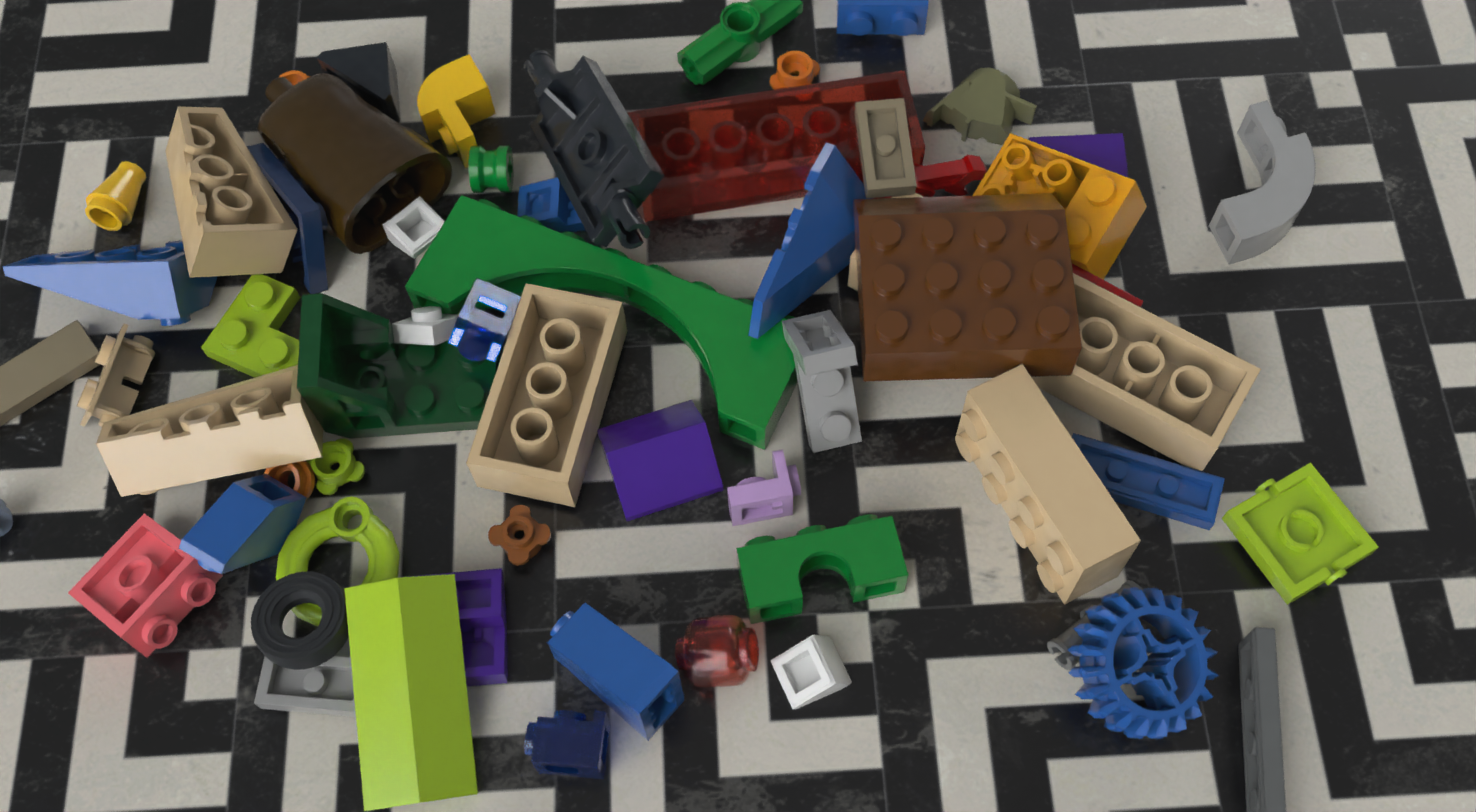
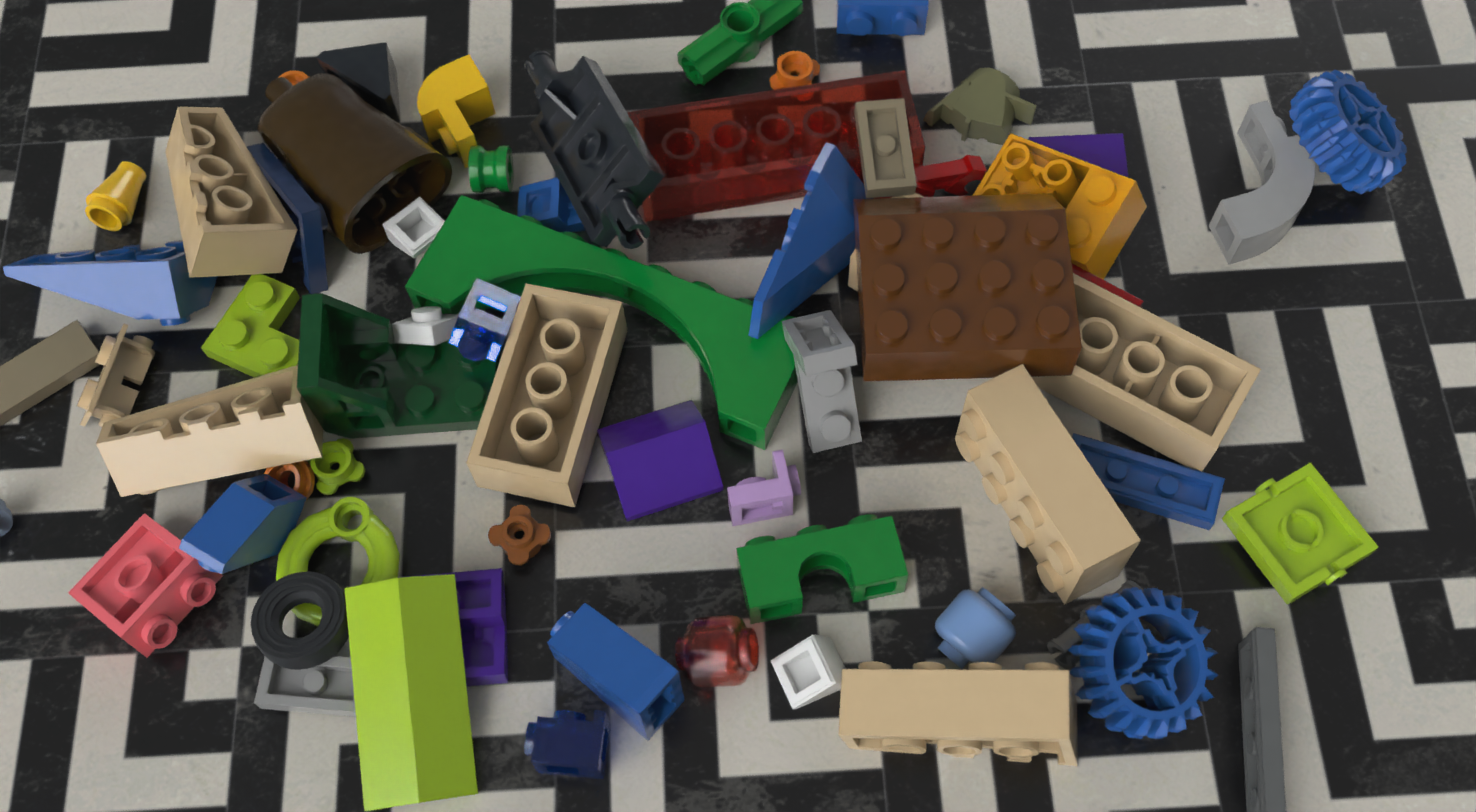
(960, 710): none -> tan wedge
(975, 628): none -> medium blue head
(1348, 132): none -> blue gear

